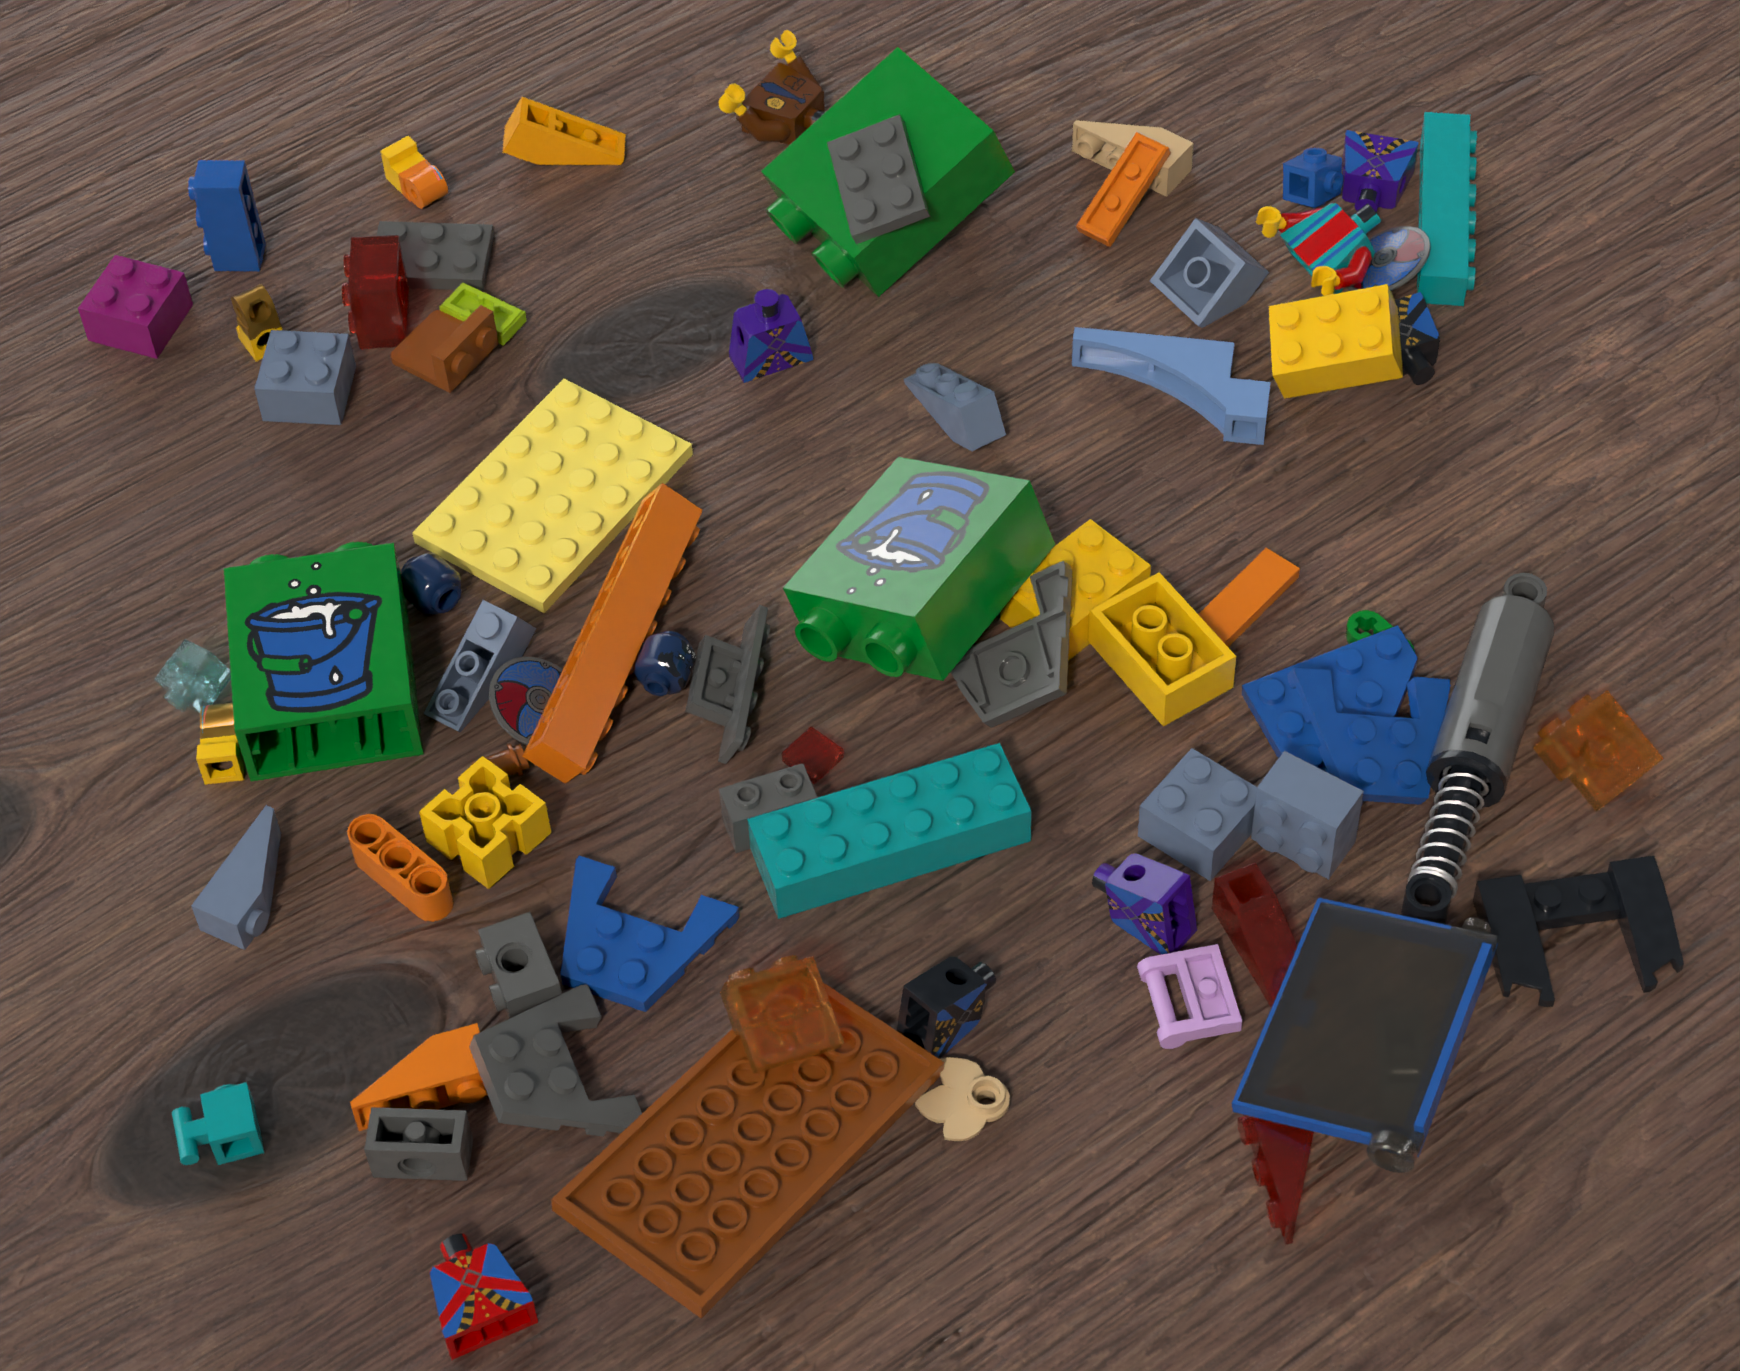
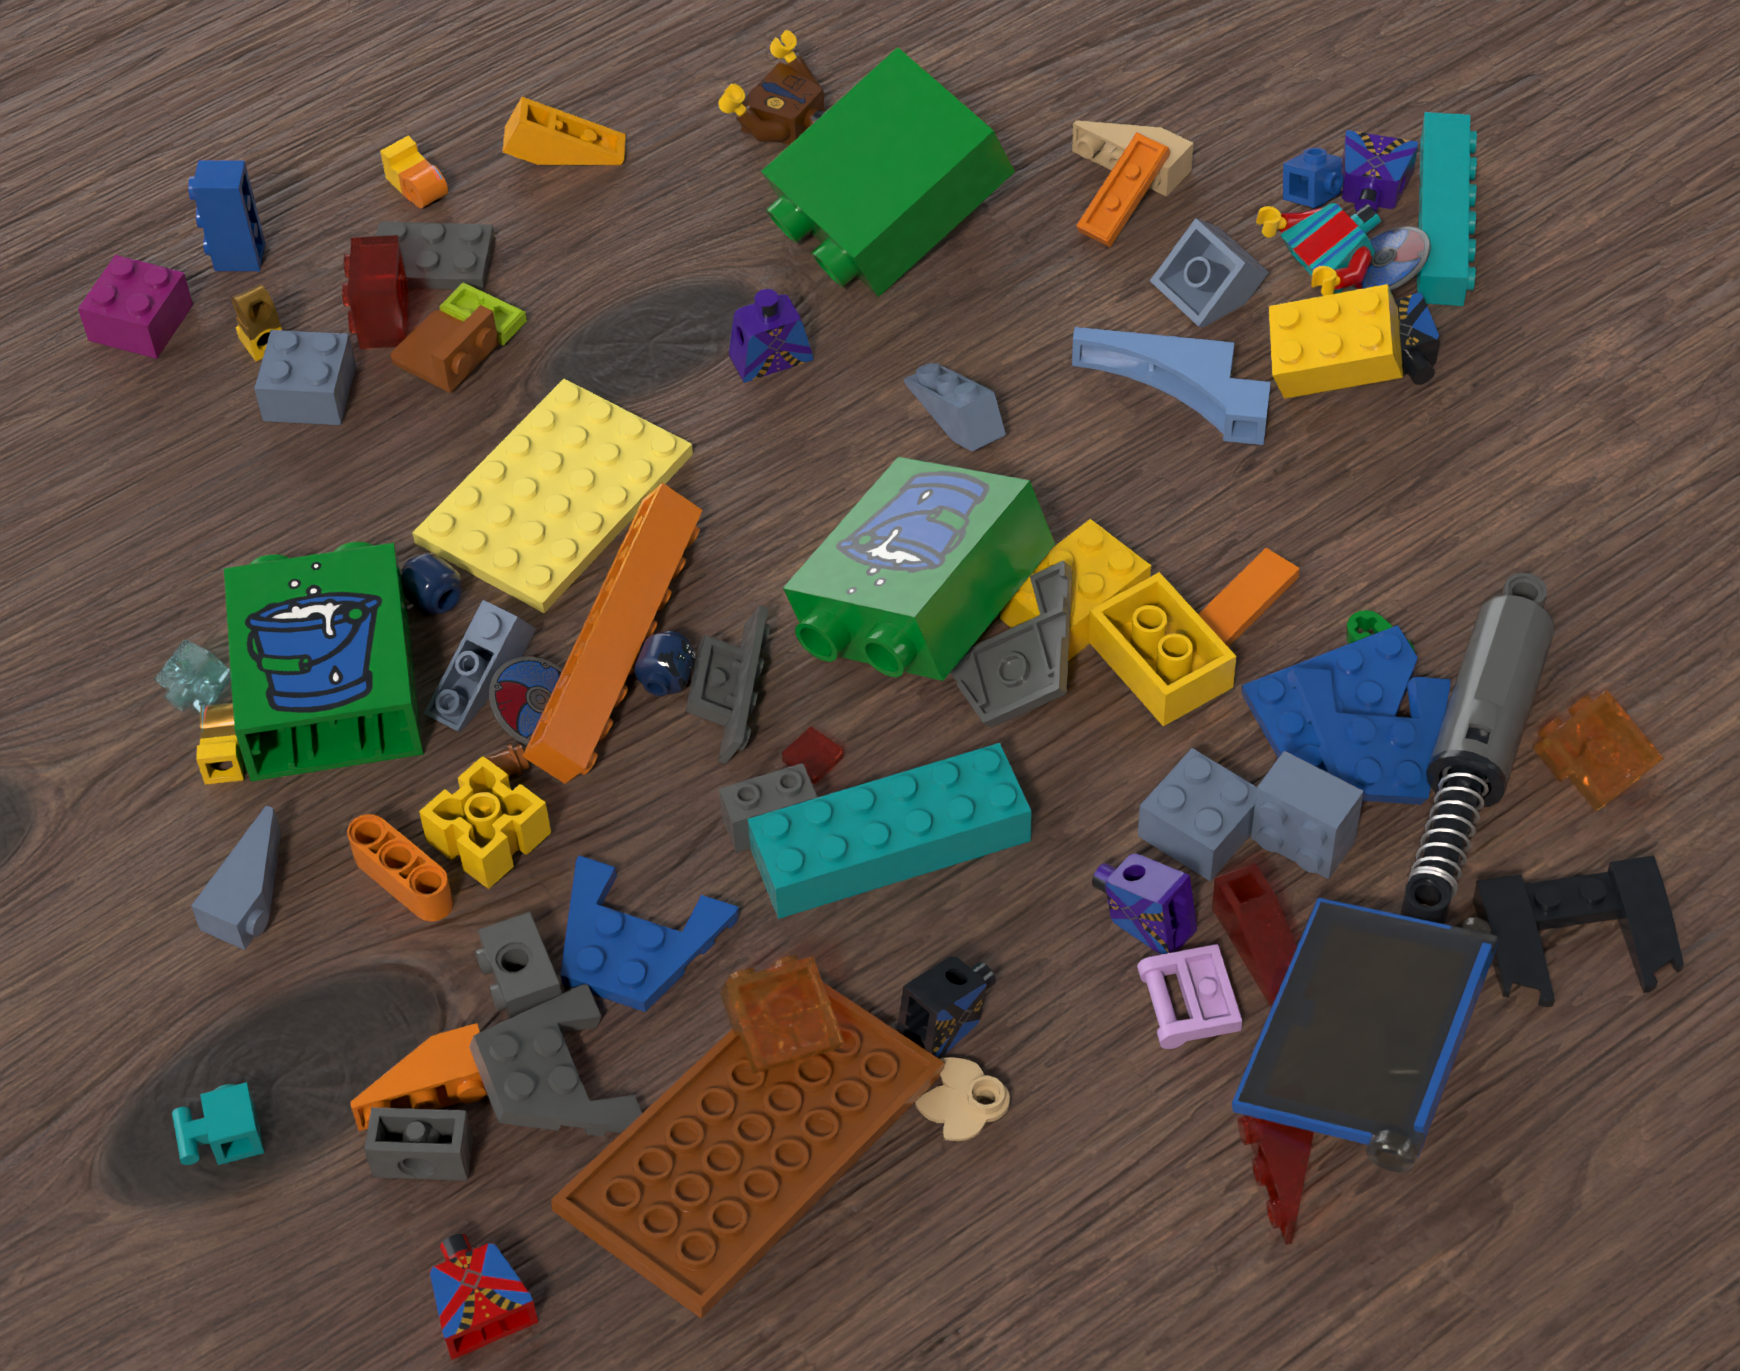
(878, 179): dark grey plate -> none

